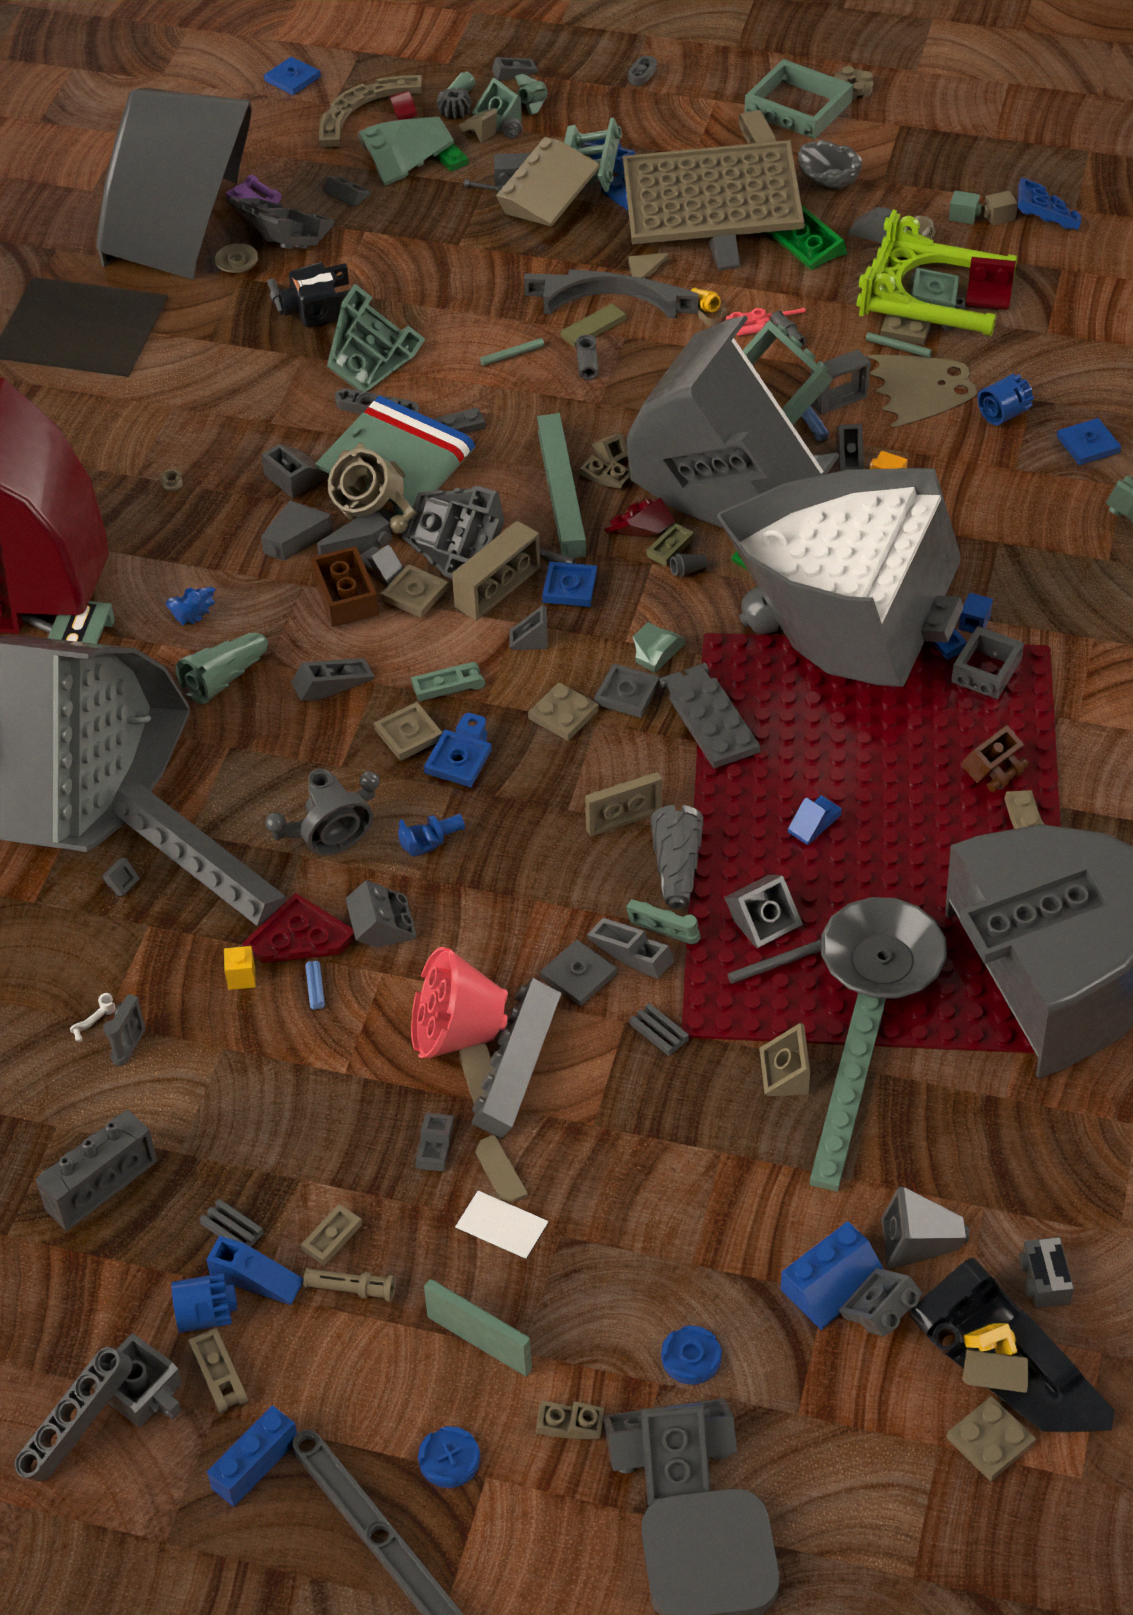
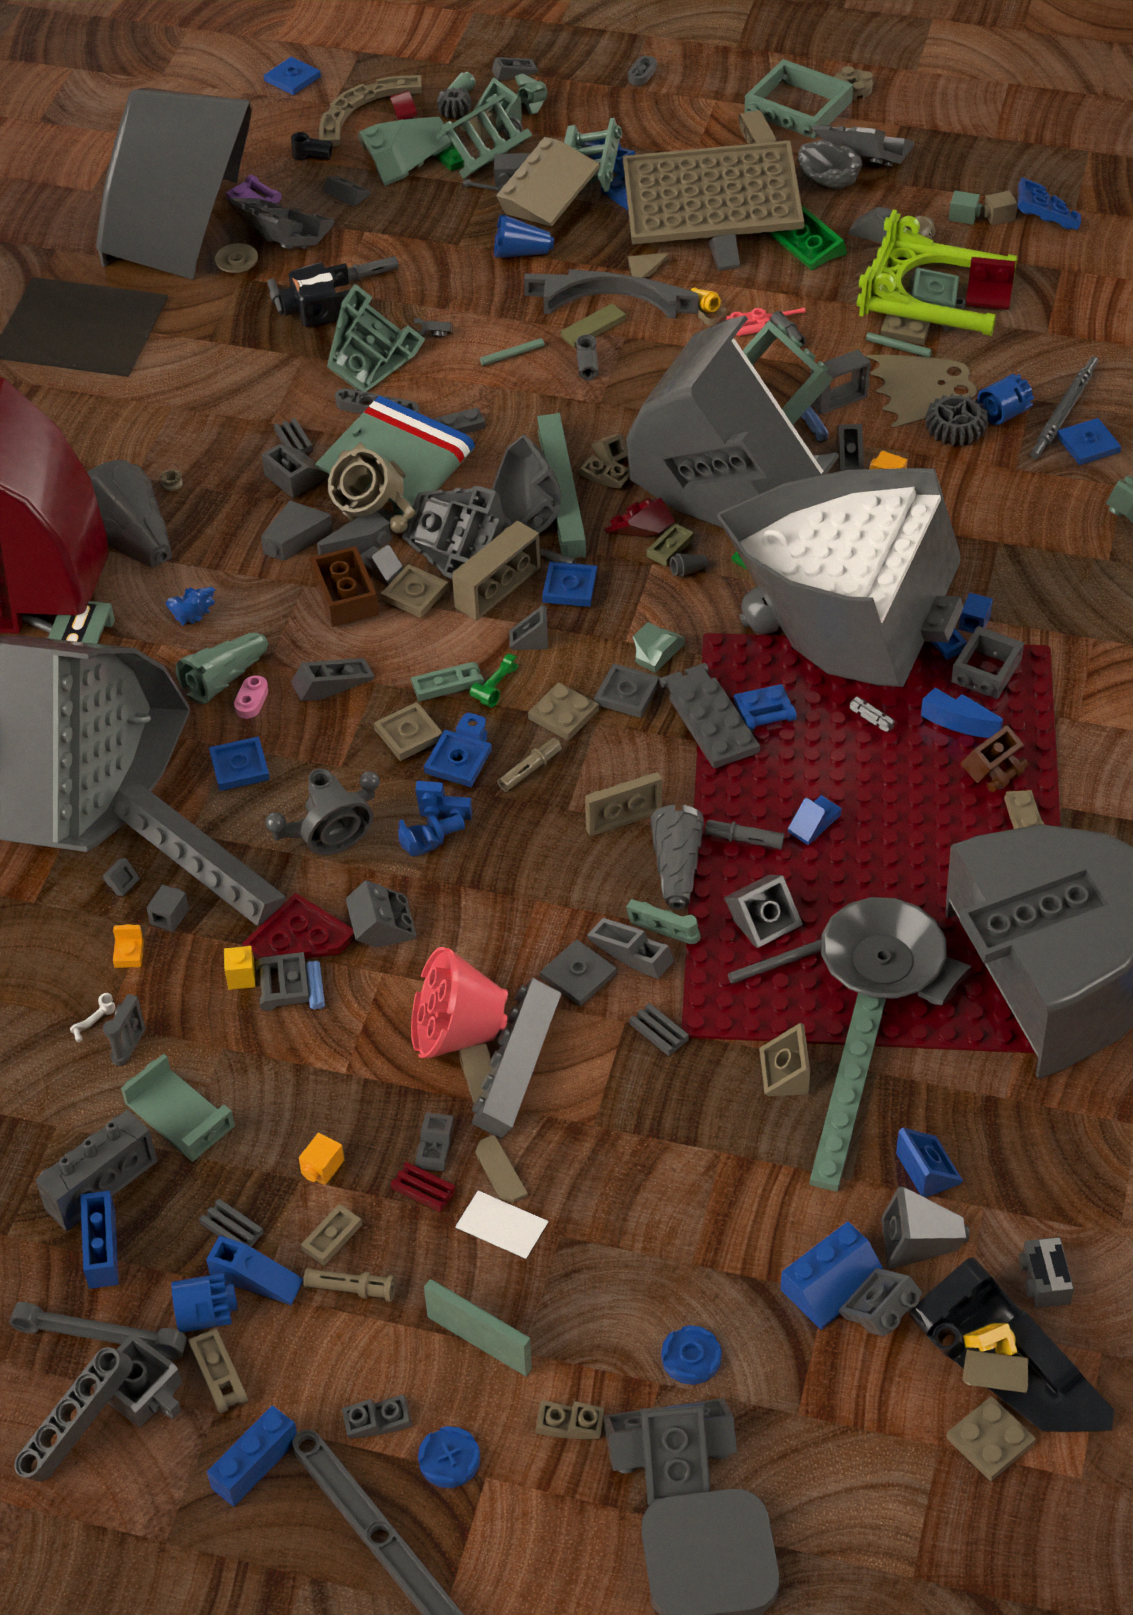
(29, 1318): none -> dark grey piece
(99, 1239): none -> blue brick
(128, 946): none -> light orange bracket
(130, 512): none -> dark grey cone
(168, 908): none -> dark grey brick
(176, 1109): none -> sand green panel
(239, 763): none -> blue plate
(254, 692): none -> bright pink plate
(288, 427): none -> dark grey tile
(291, 980): none -> dark grey plate
(306, 147): none -> black piece
(321, 1159): none -> light orange brick
(371, 268): none -> dark grey axle
(379, 1418): none -> dark grey slope
(424, 1182): none -> dark red tile
(433, 801): none -> blue plate
(437, 327): none -> dark grey plate
(486, 155): none -> sand green fence
(487, 692): none -> green brick
(520, 239): none -> blue cone
(527, 486): none -> dark grey cone
(536, 759): none -> dark tan axle
(744, 834): none -> dark grey axle
(764, 706): none -> blue plate
(867, 143): none -> dark grey wedge
(872, 714): none -> axle
(926, 1162): none -> blue slope
(946, 984): none -> dark grey slope
(956, 419): none -> dark grey gear
(960, 714): none -> blue slope
(1064, 407): none -> dark grey axle

